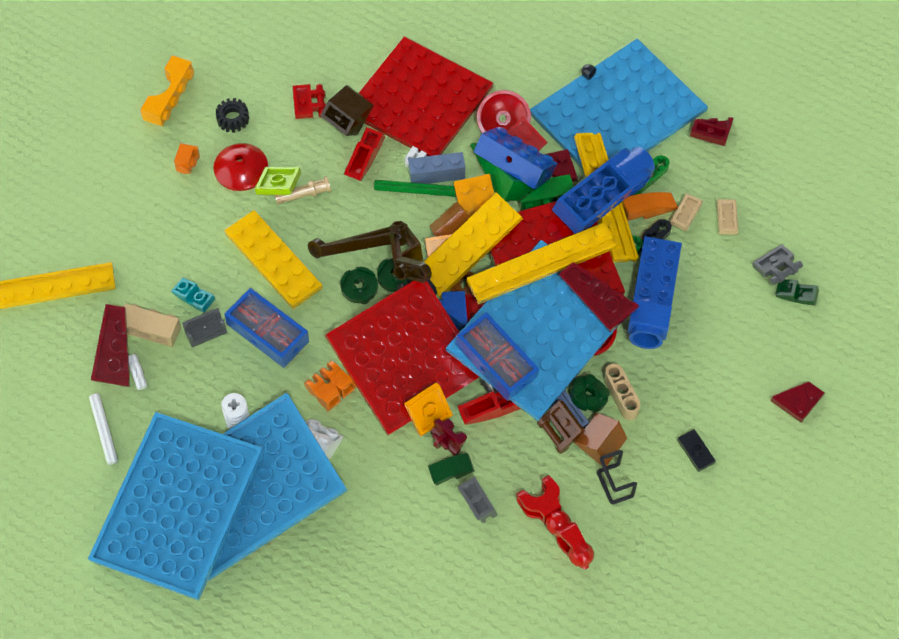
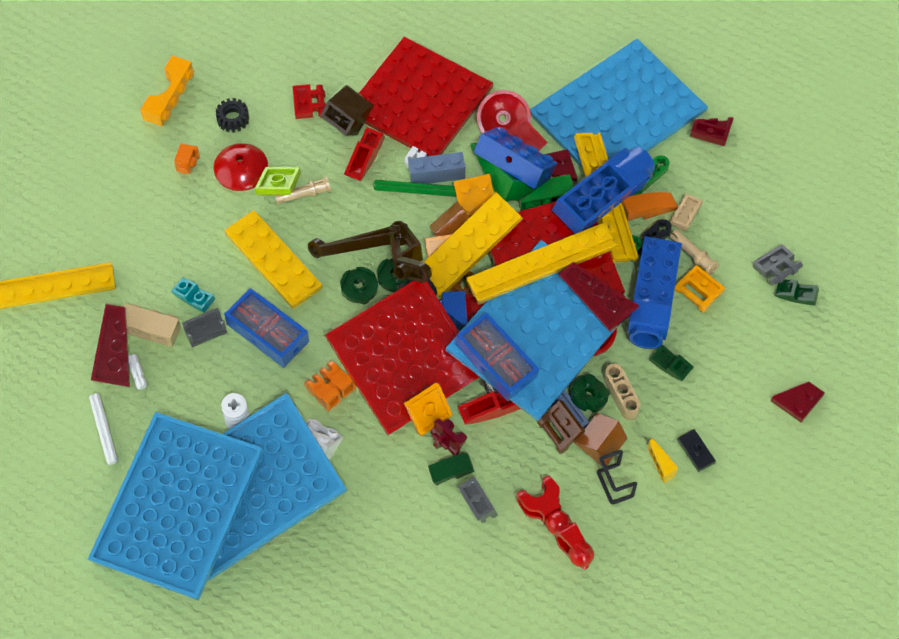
(588, 71): black hinge -> none
(663, 463): none -> yellow slope
(671, 364): none -> dark green slope
(700, 257): none -> tan pin
(702, 283): none -> light orange plate
(727, 216): tan plate -> none

